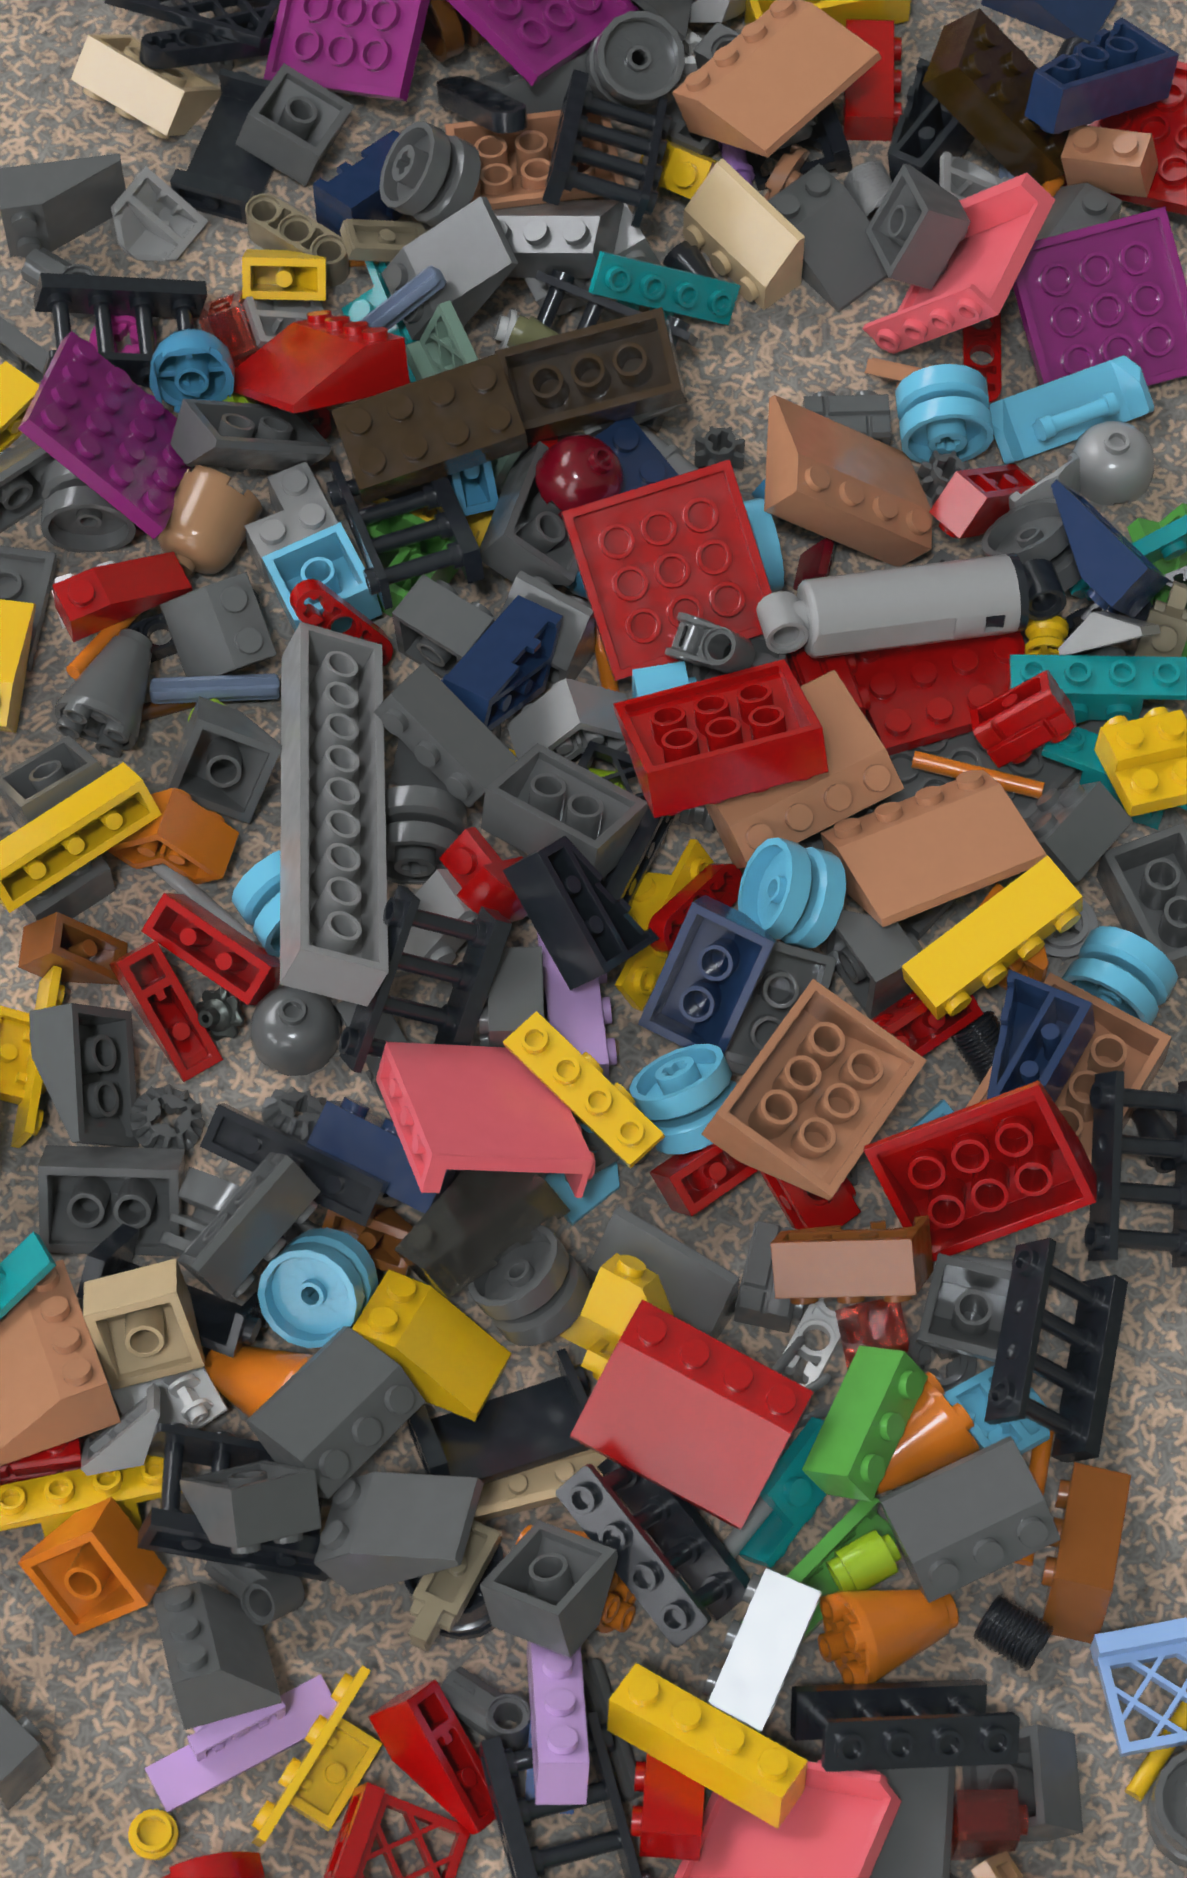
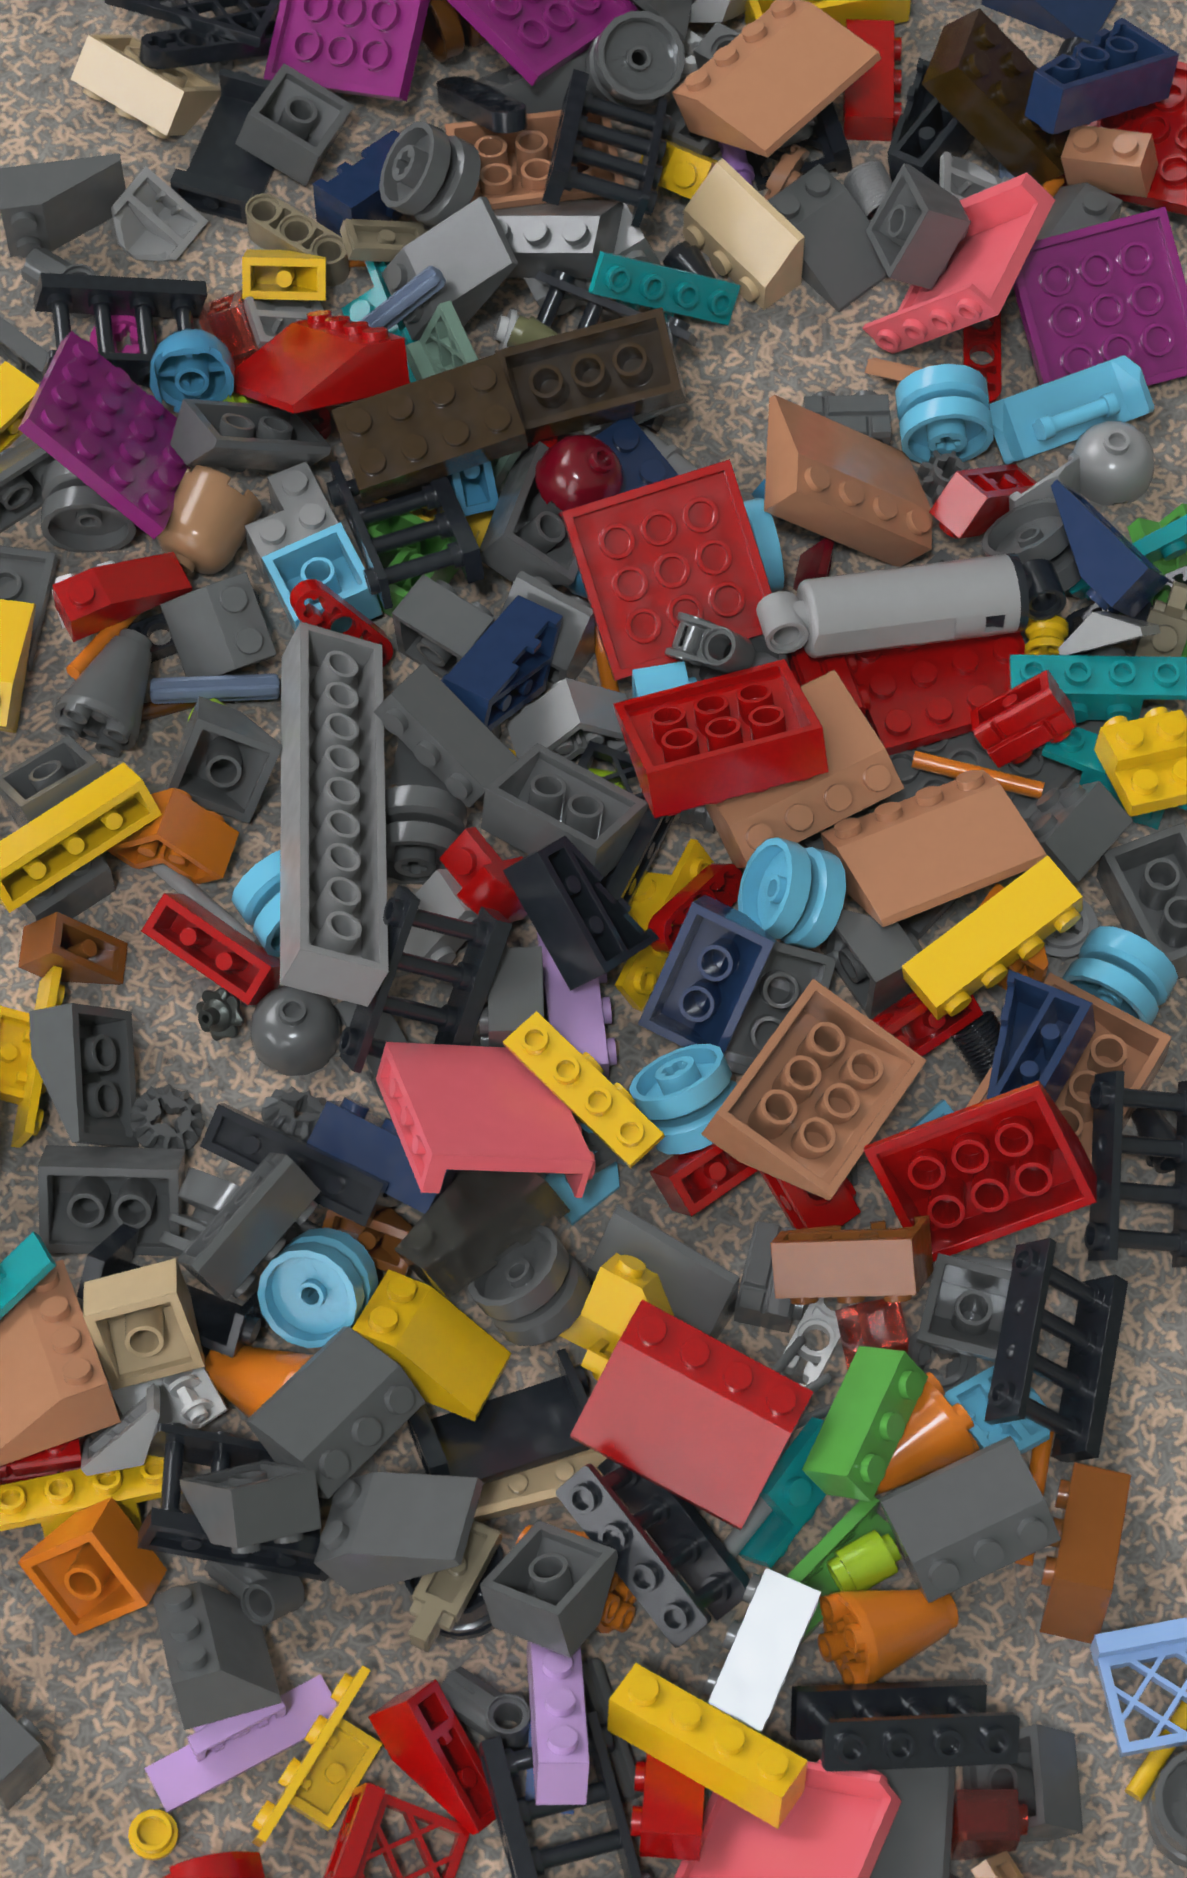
(165, 1009): red slope -> none
(719, 446): dark grey gear -> none
(1013, 1632): black piece -> none

